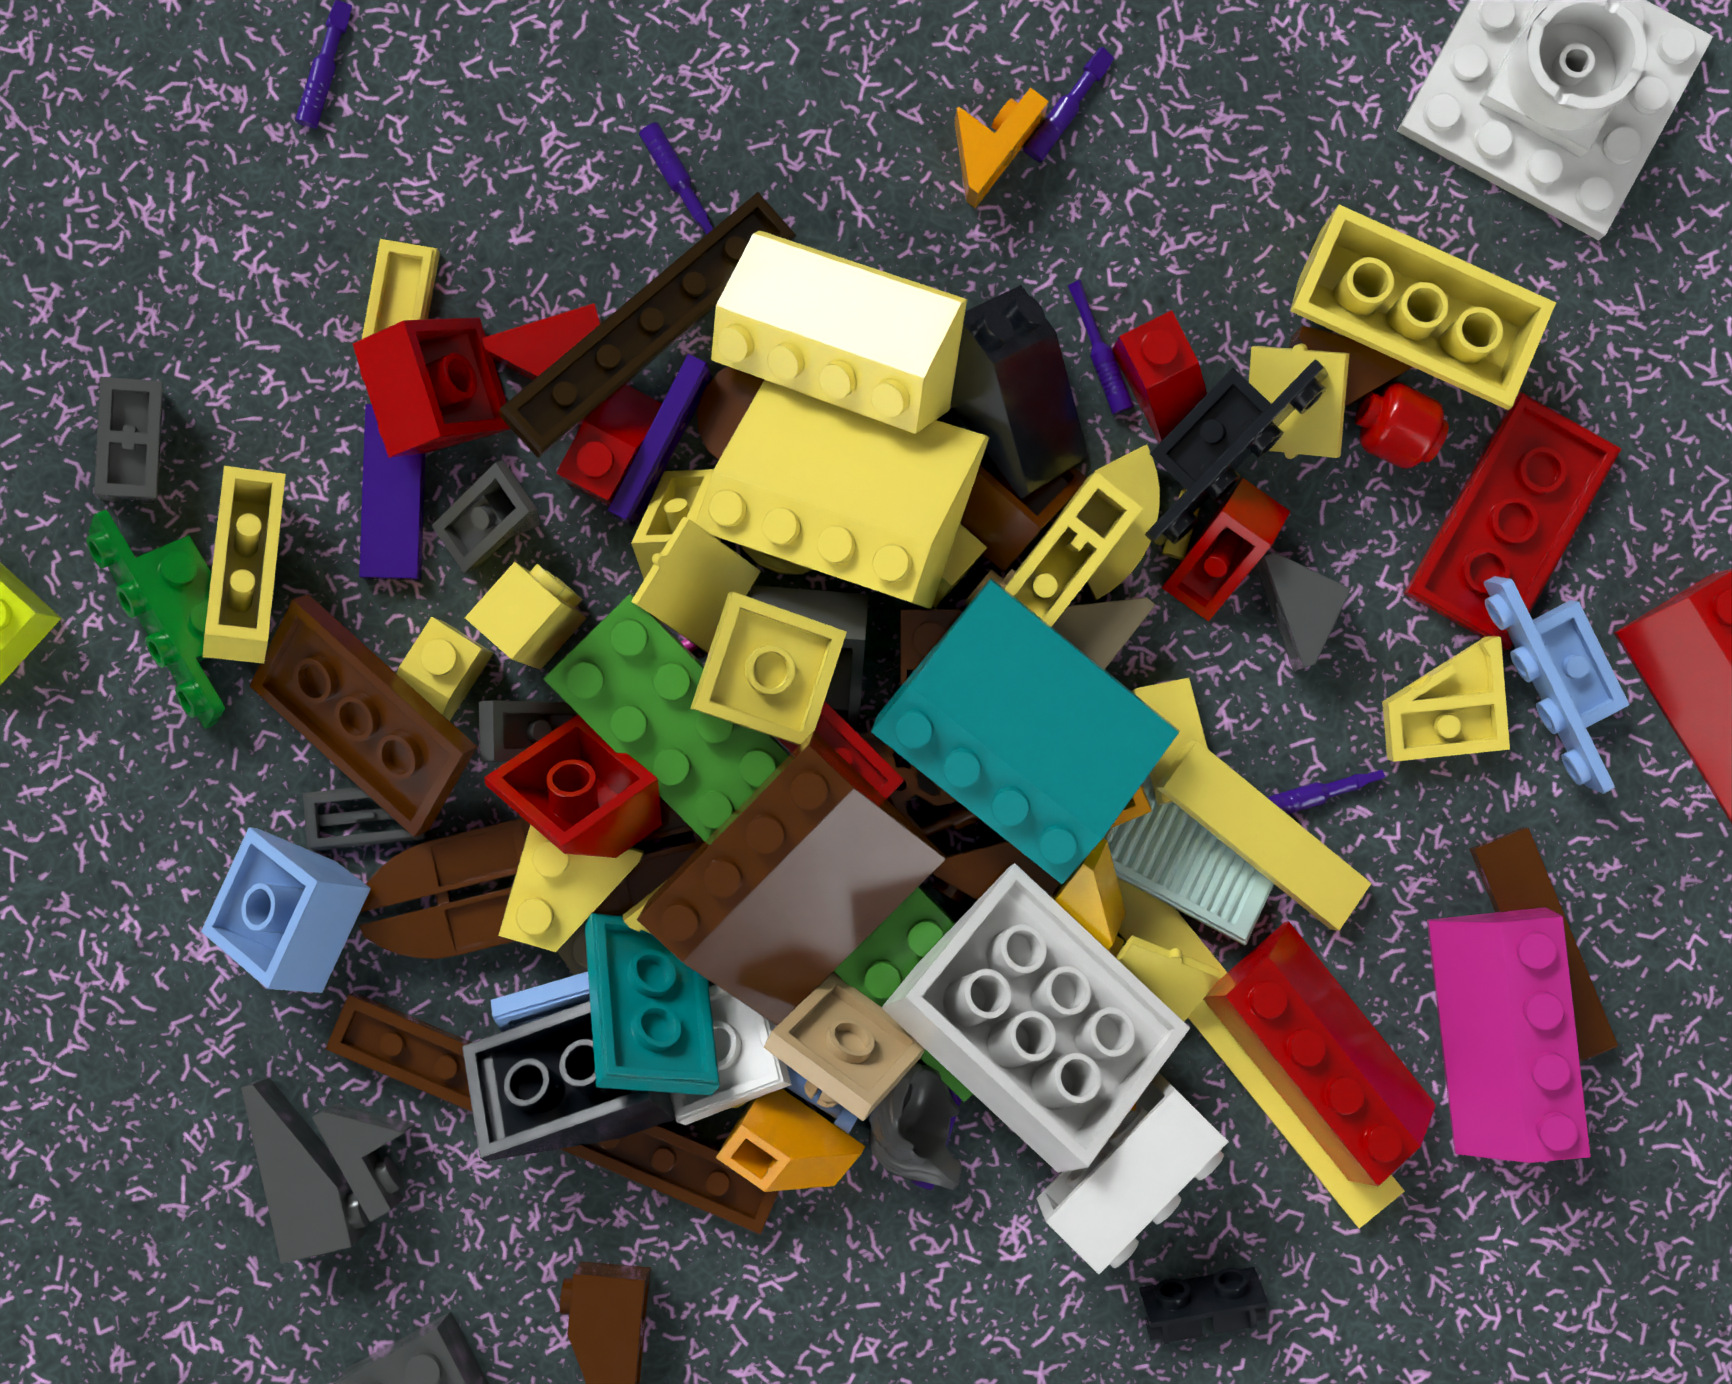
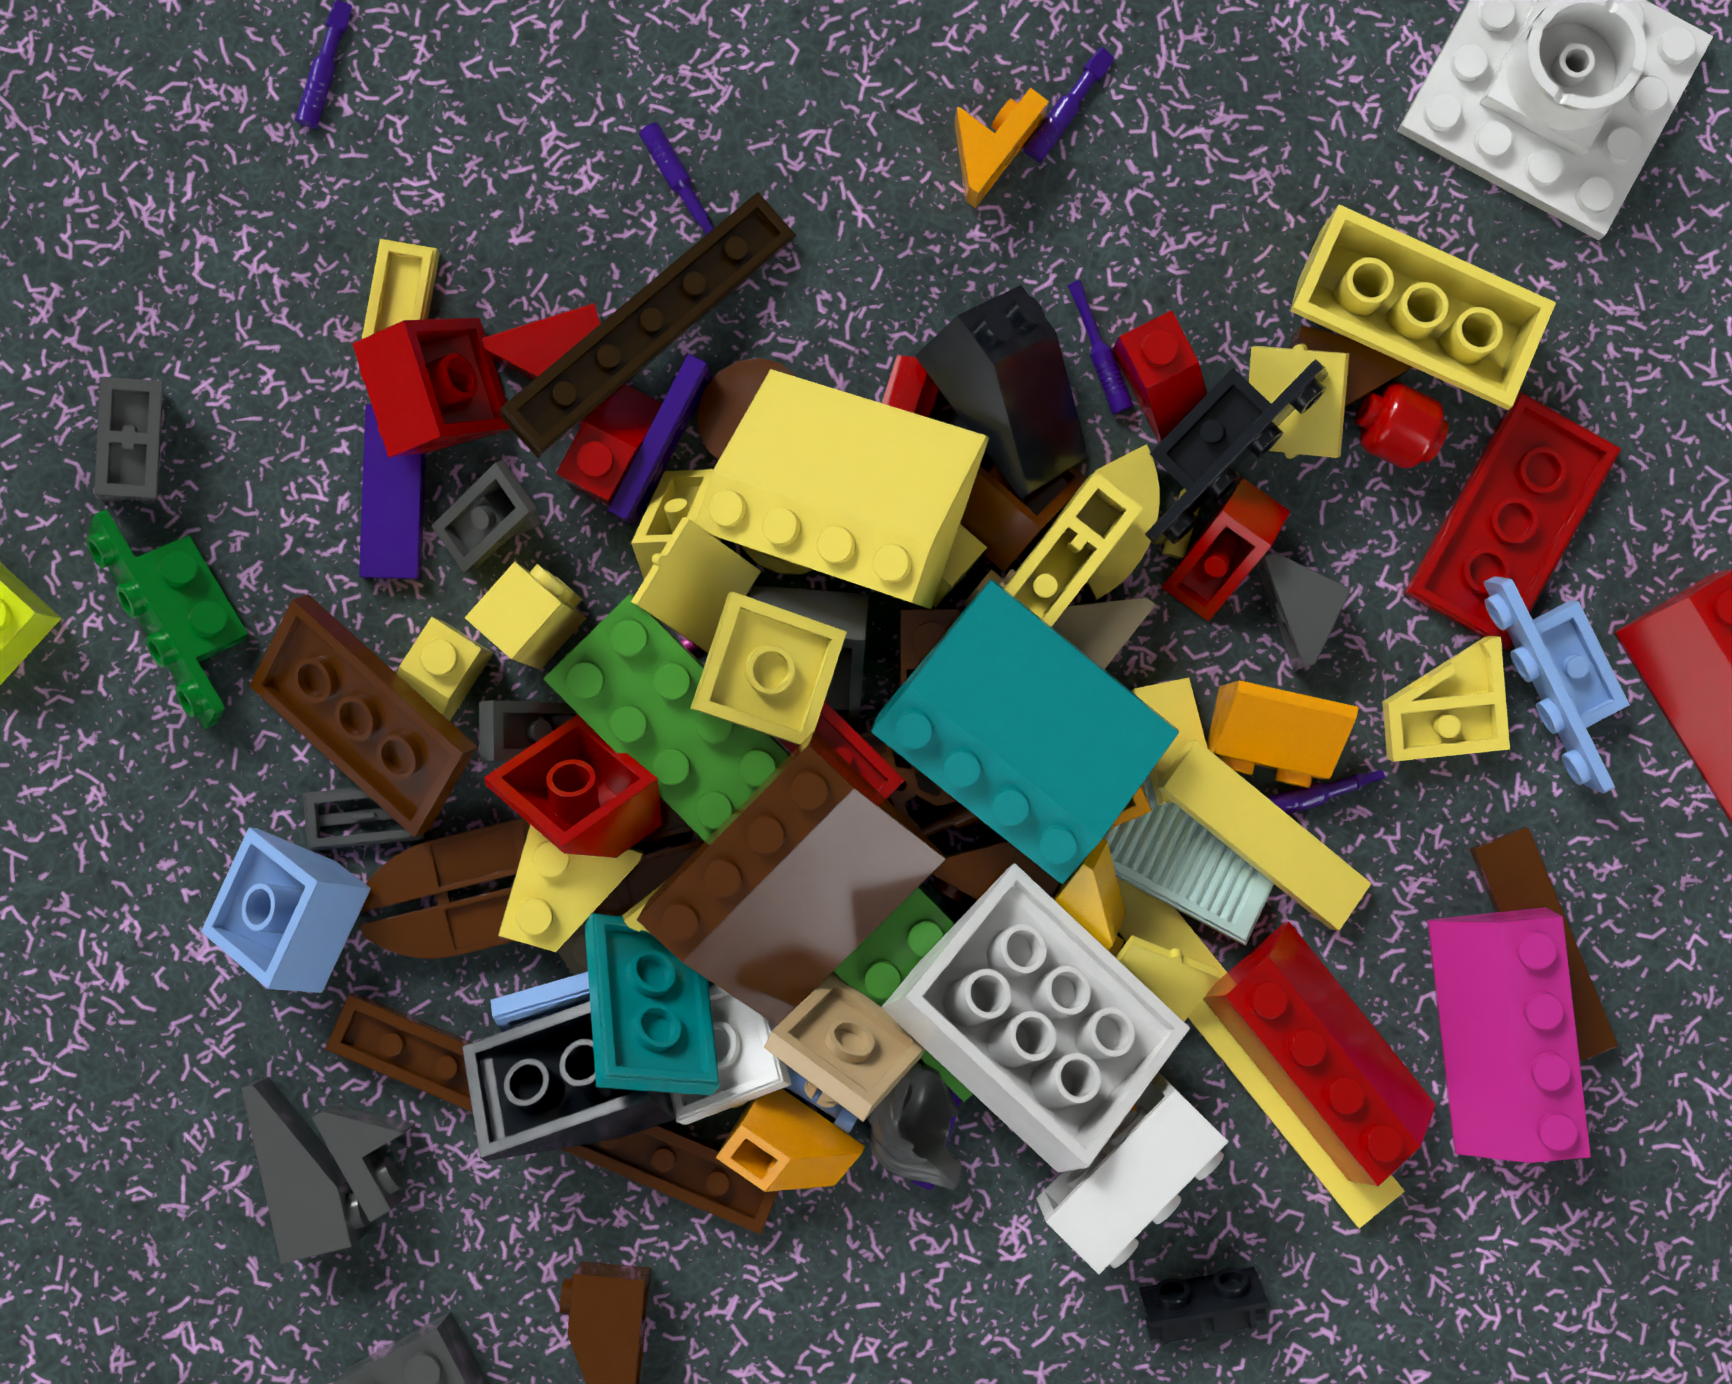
(244, 565): light yellow brick -> none
(840, 332): slope -> none
(1279, 731): none -> light orange slope

